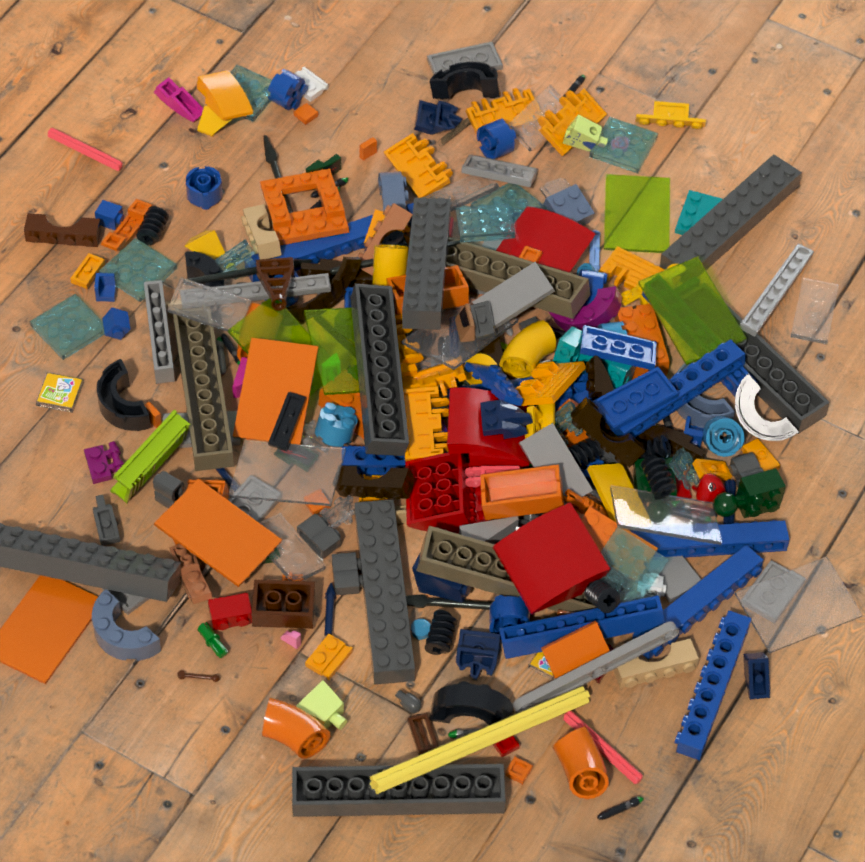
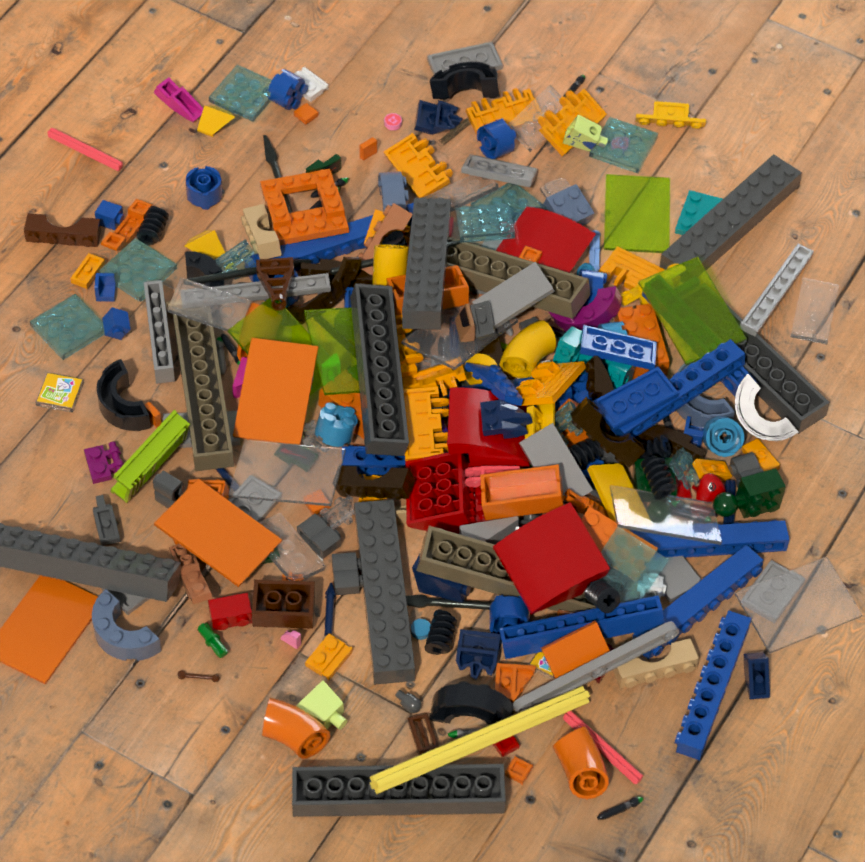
(224, 95): light orange slope -> none
(287, 421): black tile -> none
(393, 121): none -> tile
(513, 679): none -> orange wing

